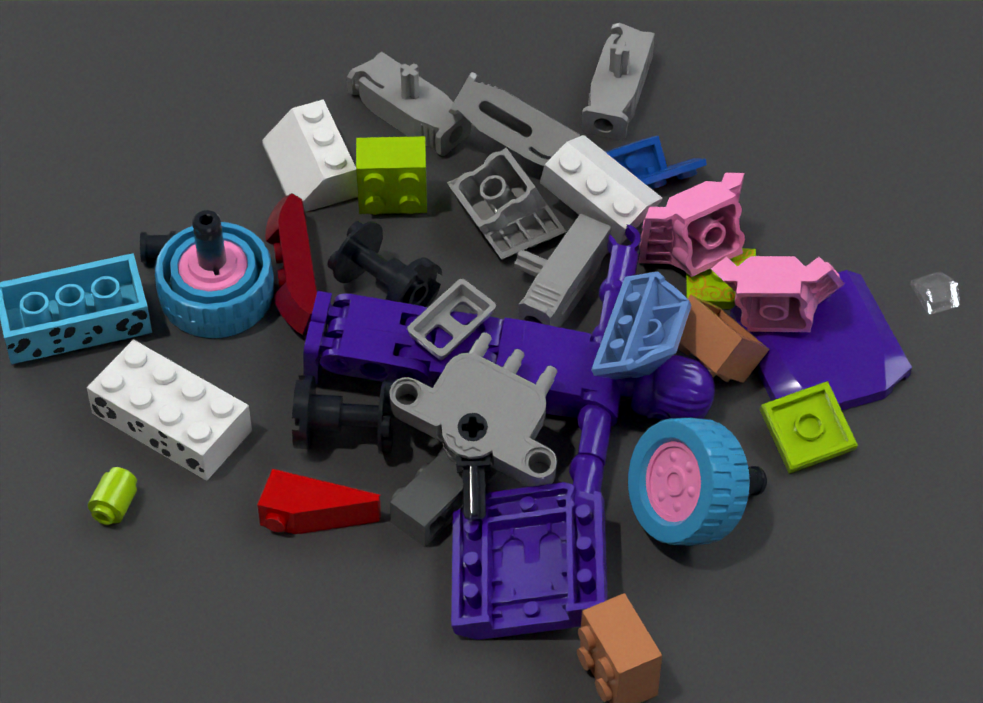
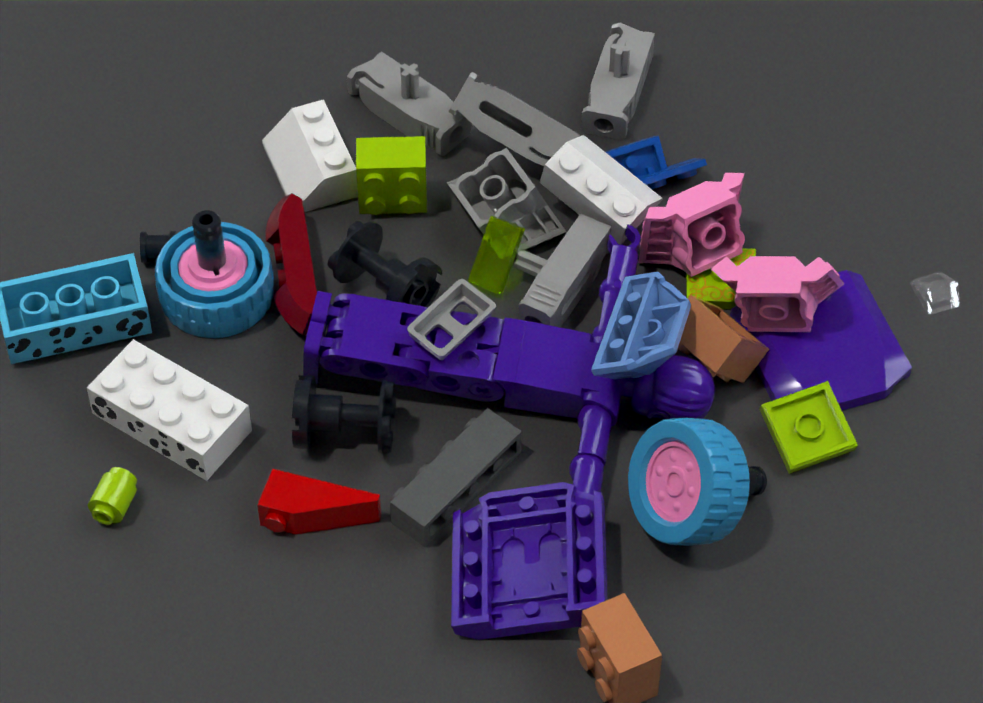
(496, 254): none -> clear neon green tile
(496, 404): light grey piece -> none

